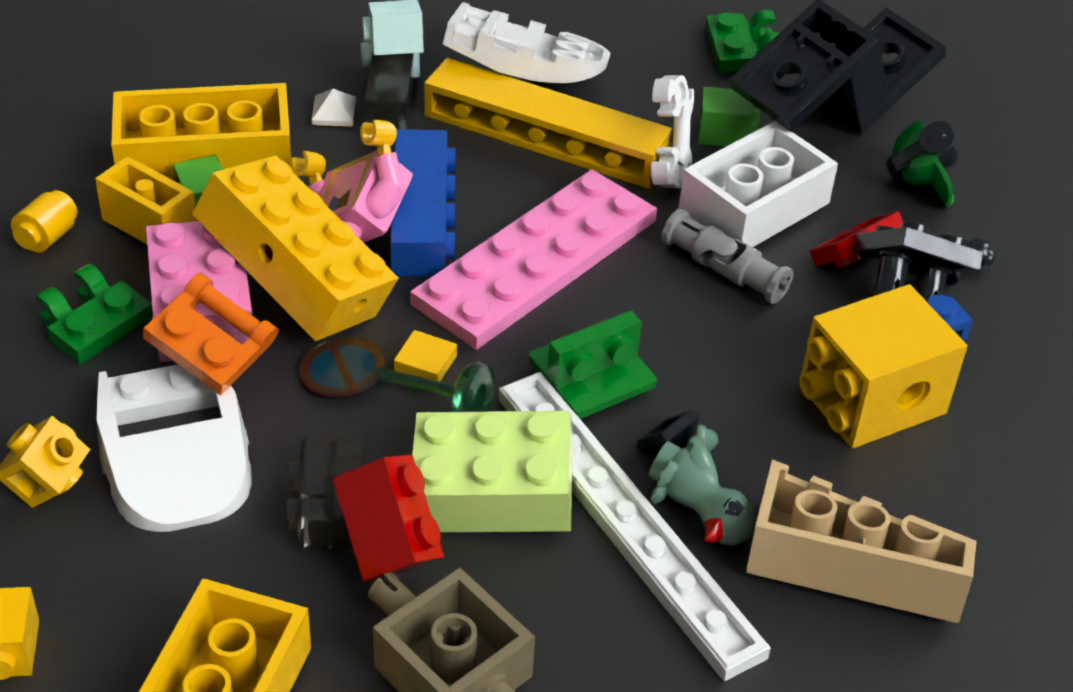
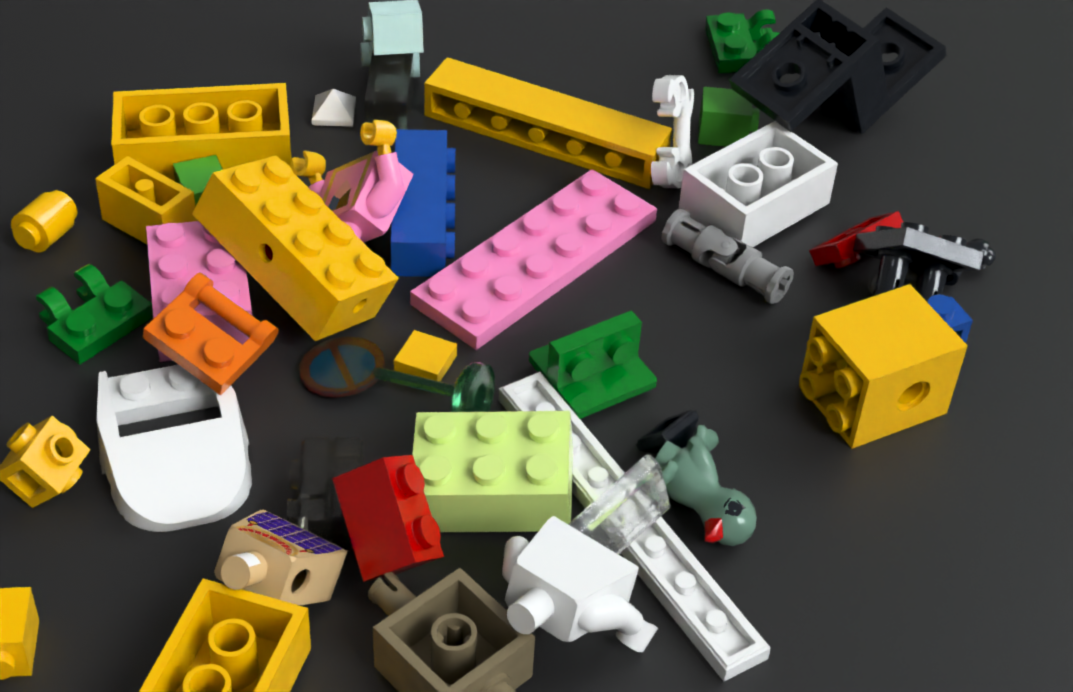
(270, 560): none -> tan torso
(521, 49): white slope -> none
(571, 587): none -> white torso
(626, 507): none -> clear tile
(858, 549): tan wedge -> none
(923, 157): cap -> none

